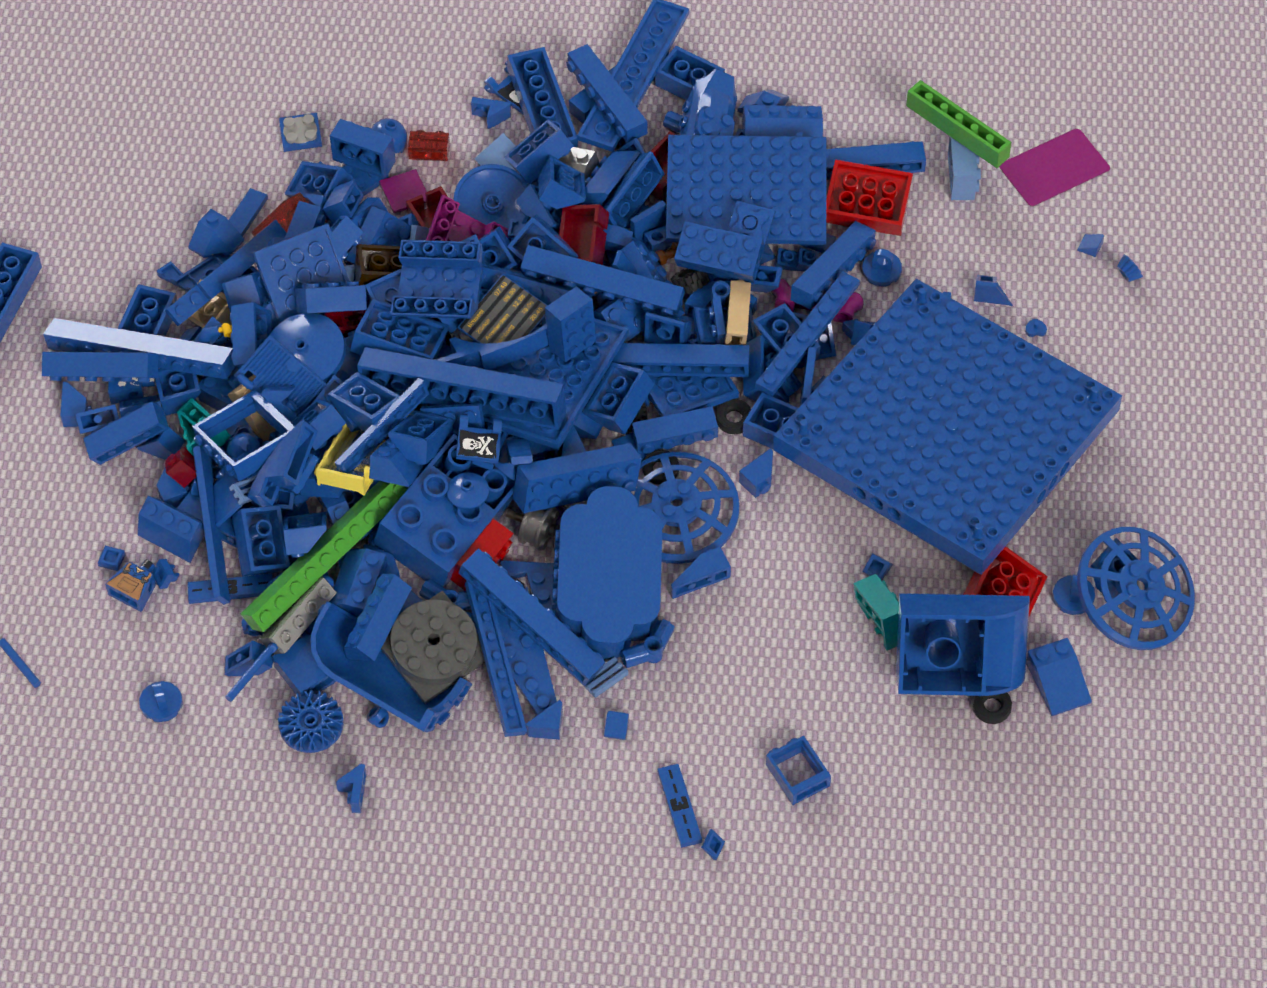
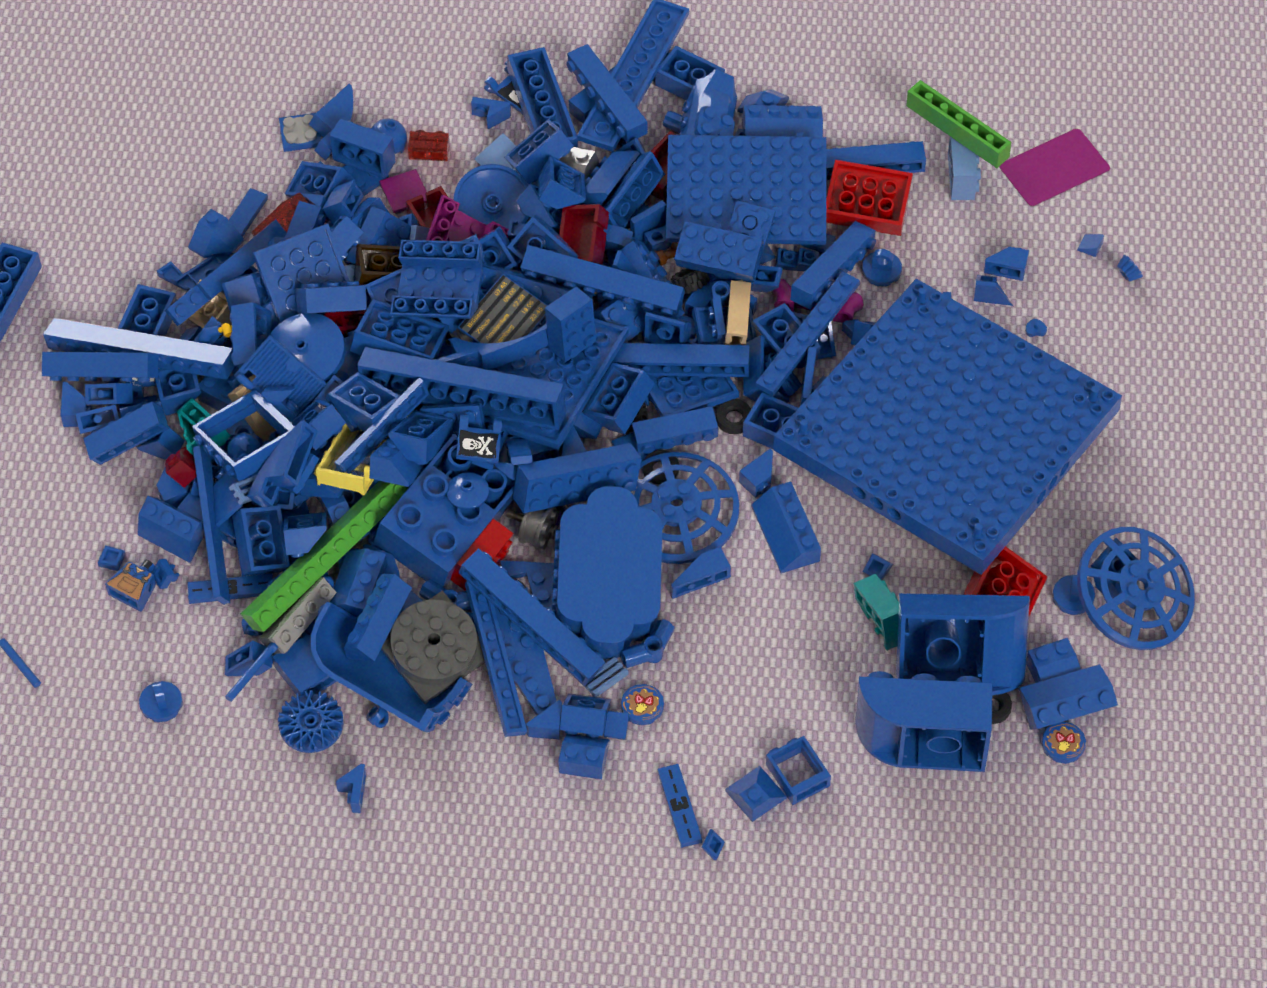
(109, 393): none -> blue slope
(328, 116): none -> blue slope
(583, 756): none -> blue slope
(584, 715): none -> blue slope
(642, 704): none -> tile
(755, 793): none -> blue slope
(786, 528): none -> blue slope
(925, 721): none -> blue brick
(1008, 263): none -> blue slope
(1063, 742): none -> tile
(1067, 697): none -> blue slope

